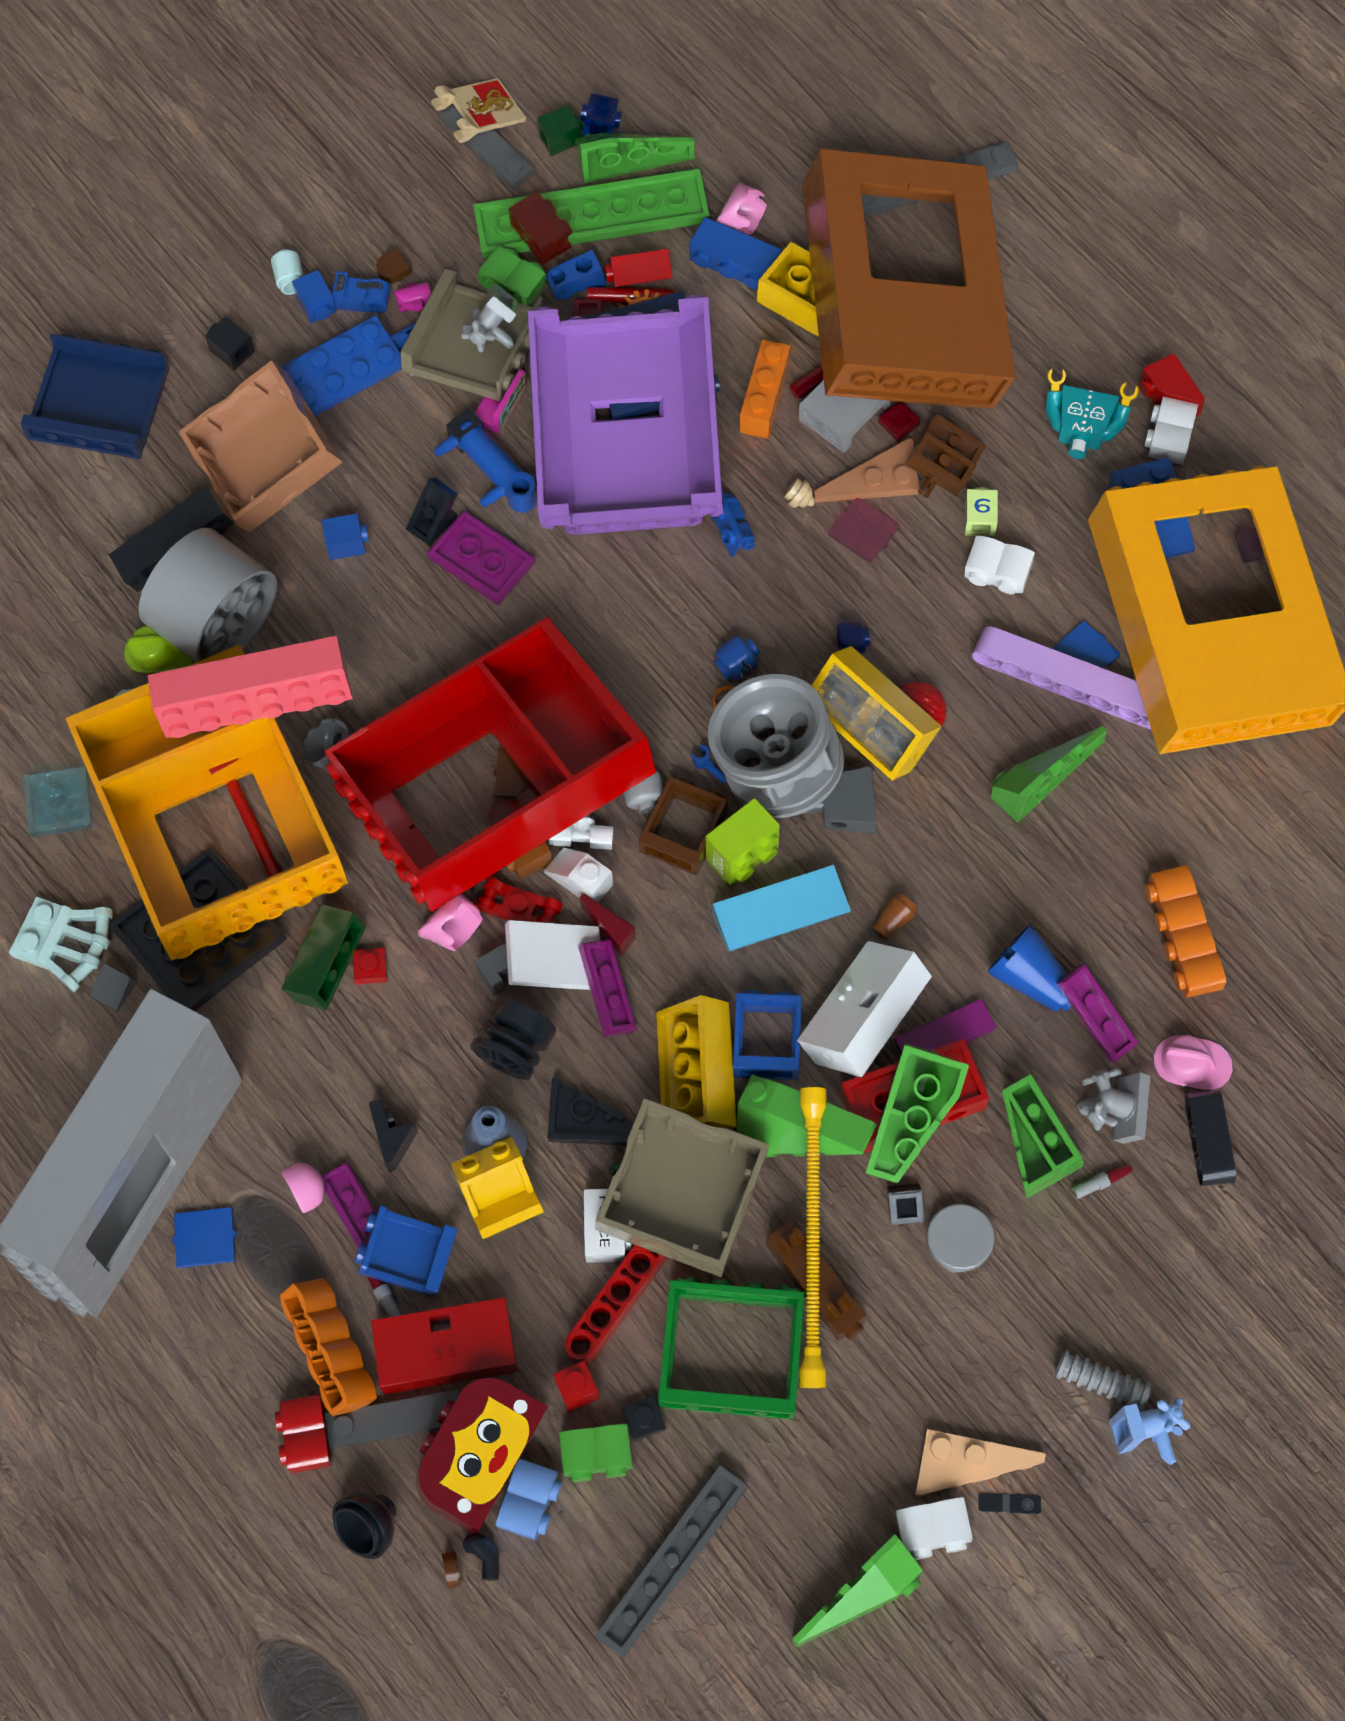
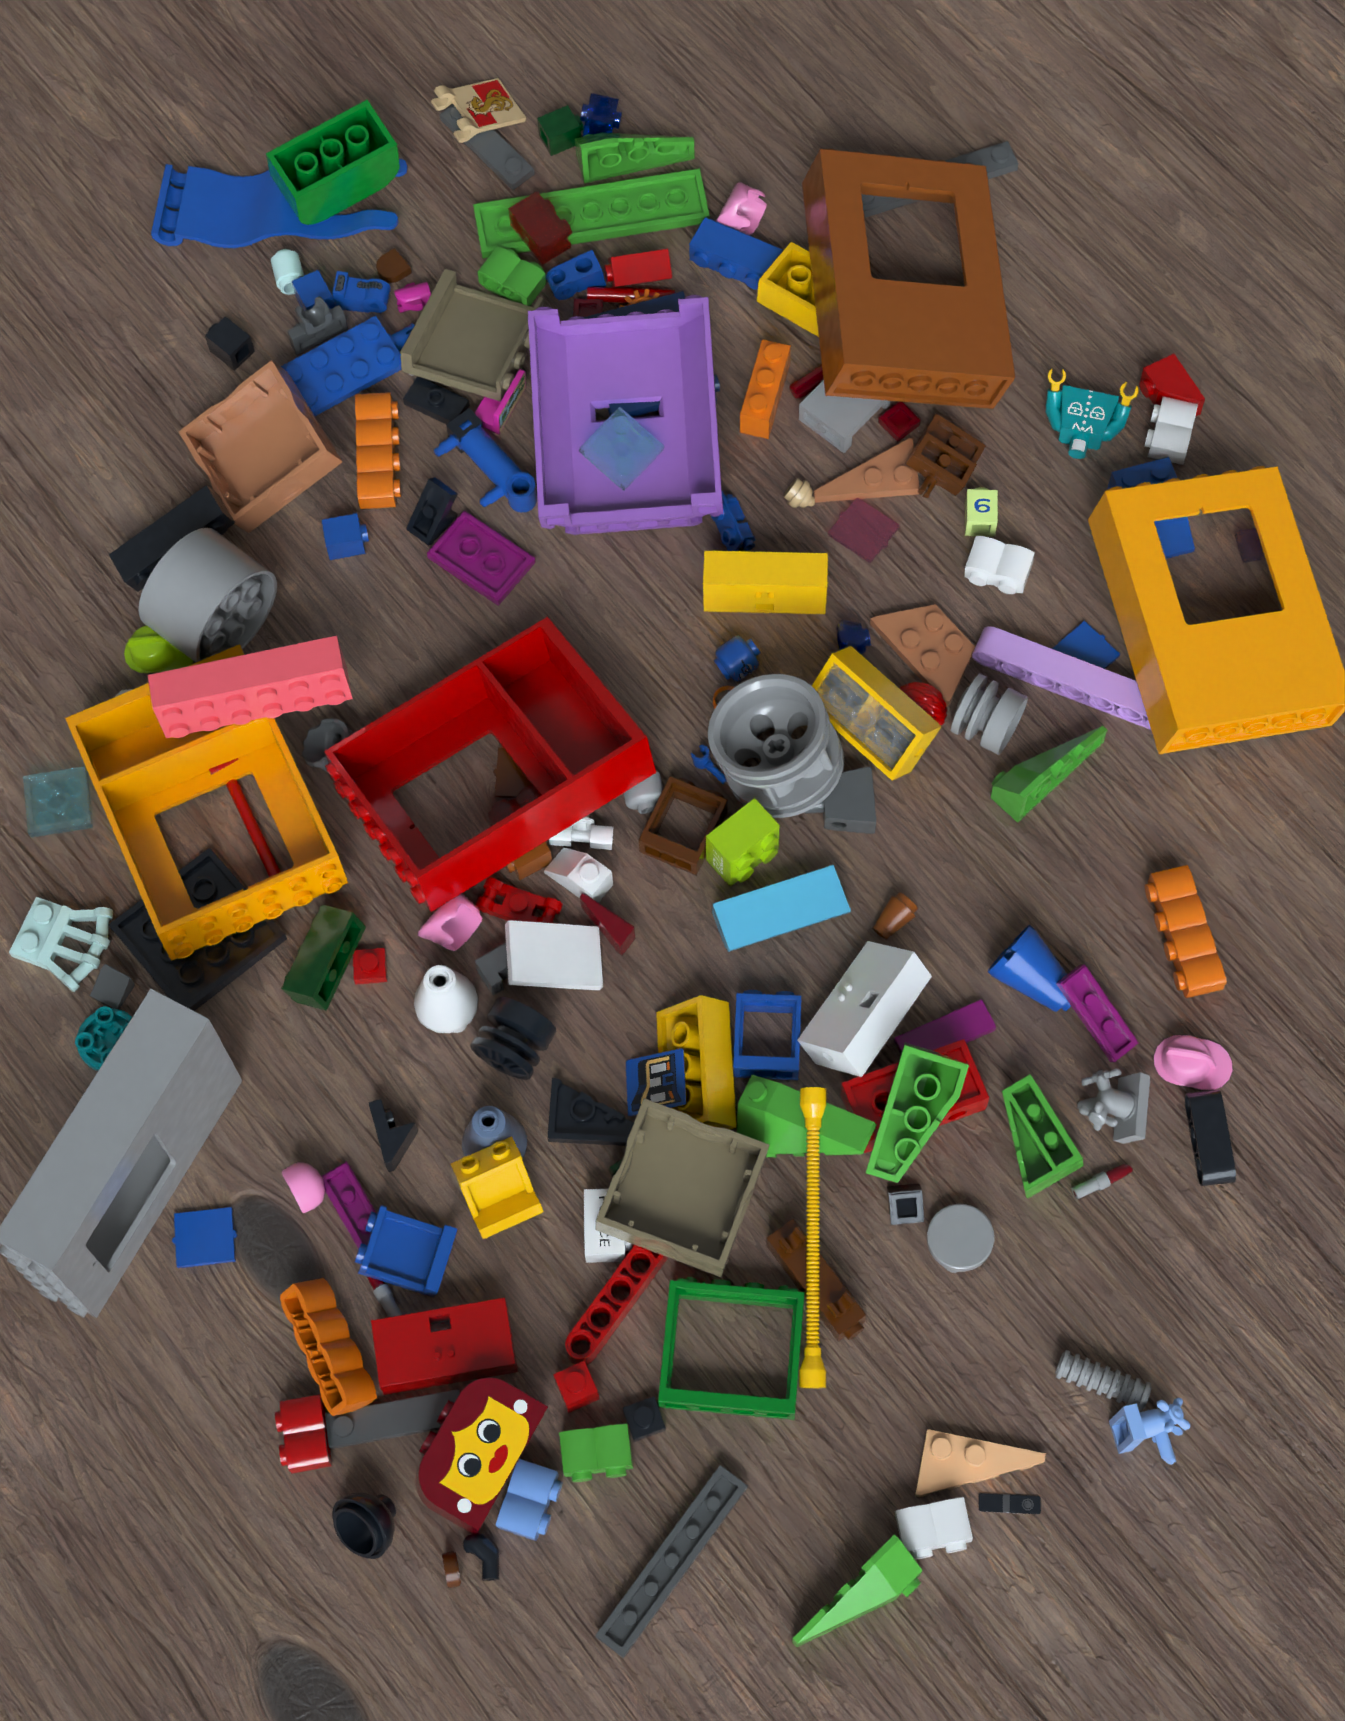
(97, 396): dark blue panel -> none
(99, 1035): none -> teal tile
(244, 210): none -> blue flag
(316, 325): none -> dark grey plate
(335, 164): none -> green brick
(376, 450): none -> orange brick
(435, 401): none -> black plate
(445, 1000): none -> white cone
(498, 307): light grey piece -> none
(607, 988): magenta tile -> none
(621, 448): none -> clear light blue plate
(656, 1078): none -> sticker
(765, 582): none -> yellow brick
(928, 645): none -> nougat wing
(989, 714): none -> light grey wheel

